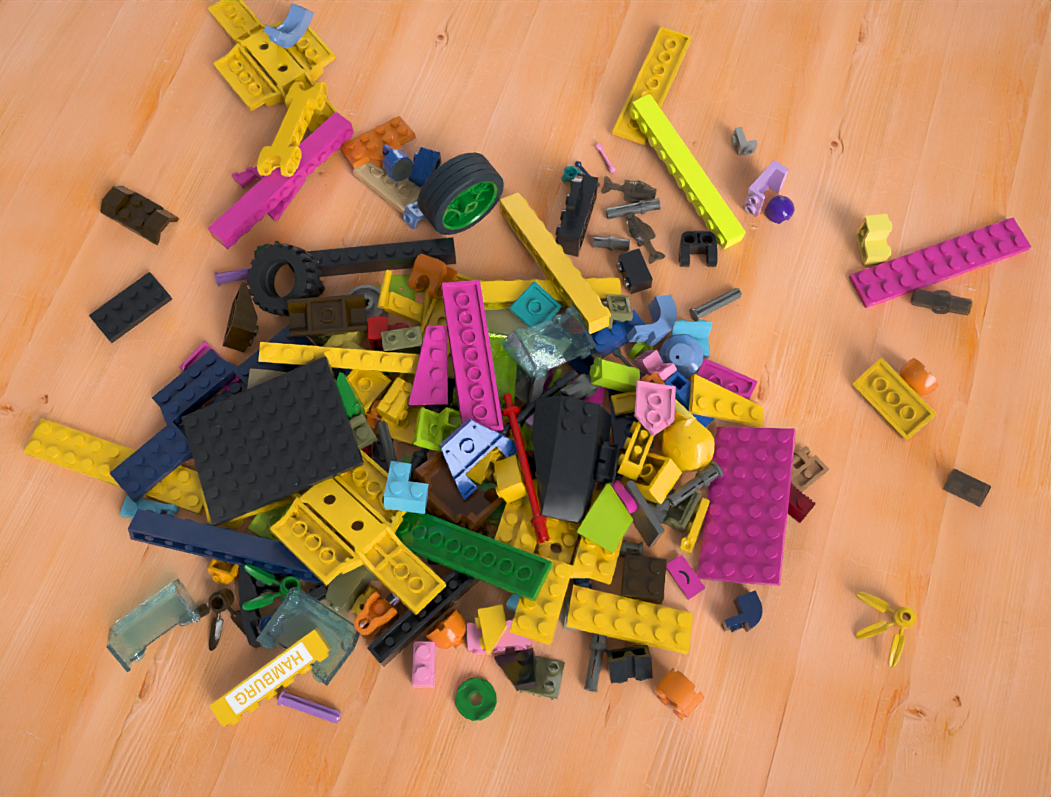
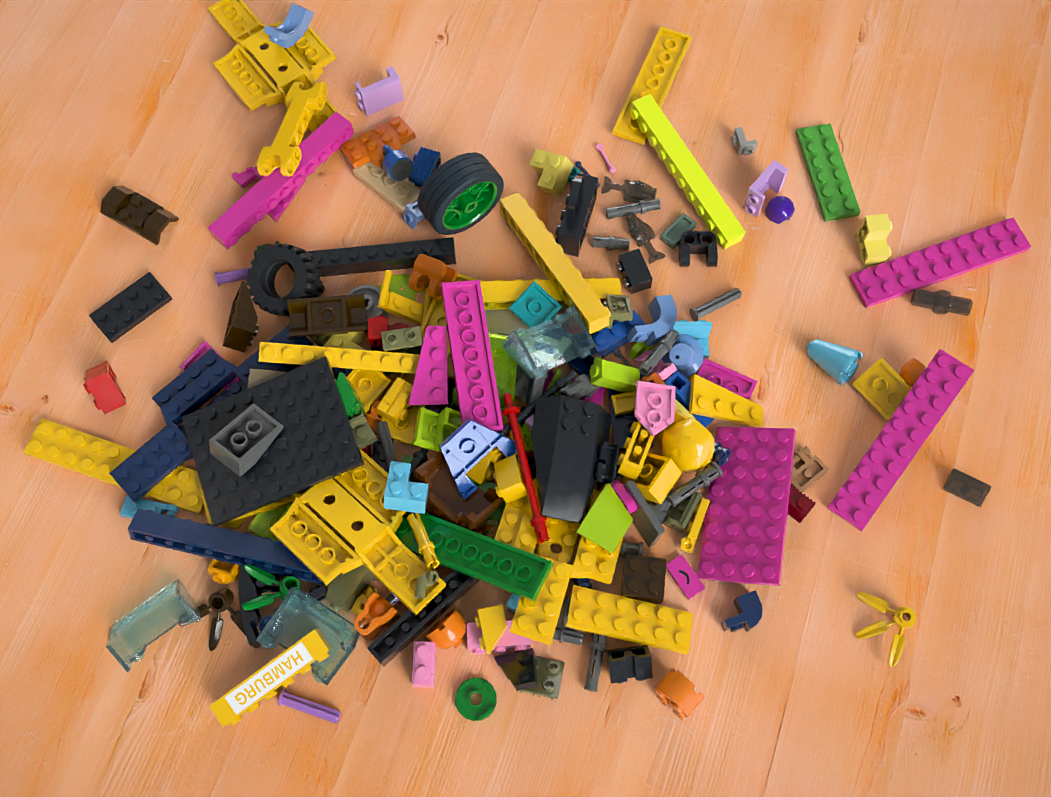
(103, 385): none -> brick
(244, 439): none -> dark grey slope
(380, 94): none -> lavender panel
(423, 582): none -> olive arm
(425, 547): none -> yellow pin
(554, 171): none -> light yellow brick
(569, 636): none -> dark grey axle
(663, 346): none -> dark grey pin
(673, 233): none -> sand green tile
(721, 454): none -> dark blue wheel
(827, 172): none -> bright green plate
(835, 359): none -> medium azure cone
(900, 439): none -> dark pink plate

